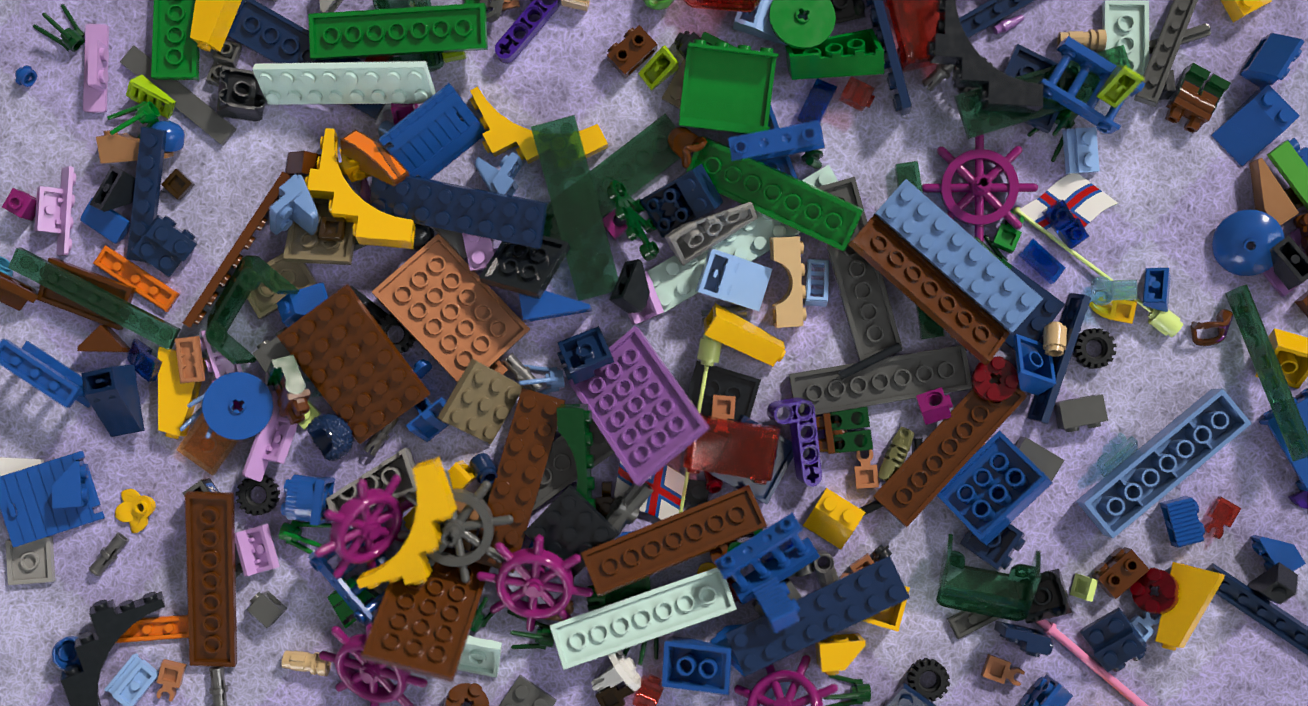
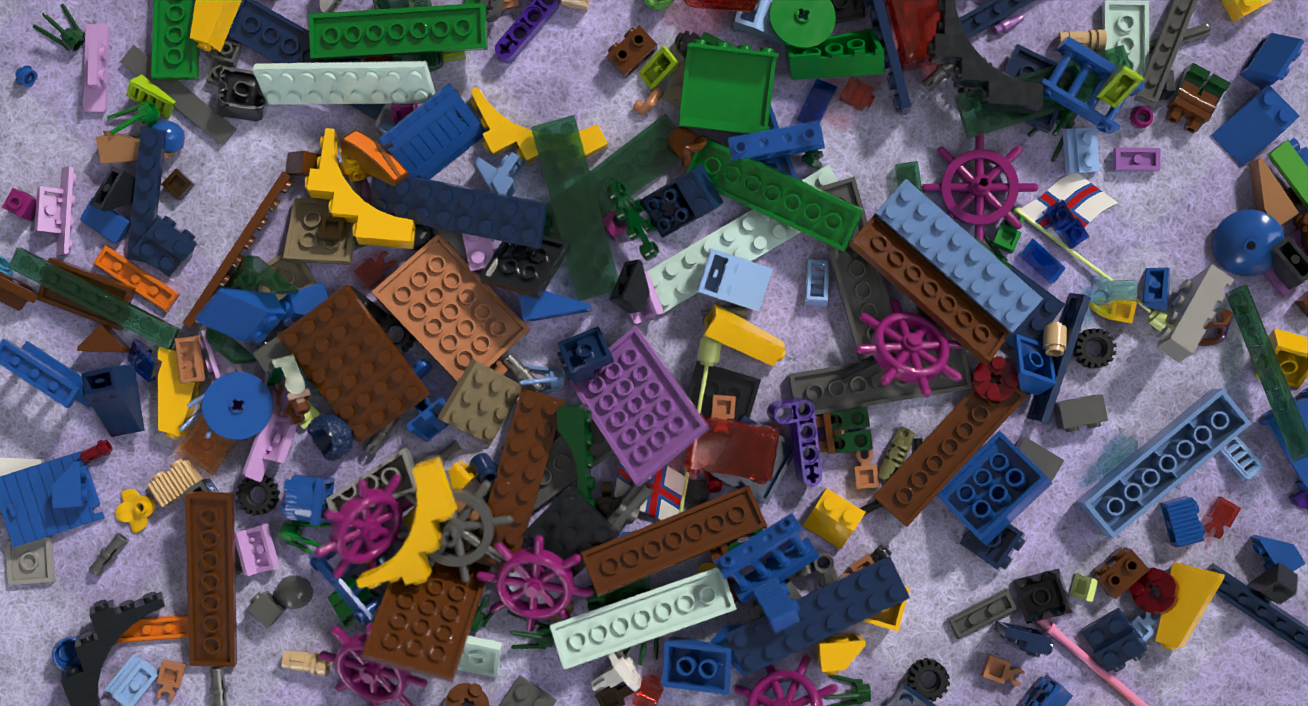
(101, 449): none -> dark red pin
(170, 485): none -> tan brick
(242, 314): none -> blue slope
(294, 205): medium blue piece -> none
(294, 592): none -> dark grey hair
(372, 271): none -> clear red plate
(444, 453): none -> dark grey bar
(651, 101): none -> nougat arm
(704, 233): light grey wedge -> none
(789, 309): tan arch -> none
(909, 348): none -> magenta piece
(928, 409): magenta brick -> none
(986, 590): clear green windscreen -> none
(1136, 159): none -> medium lavender plate
(1147, 114): none -> magenta plate
(1192, 312): none -> light grey wedge
(1243, 474): none -> light blue slope

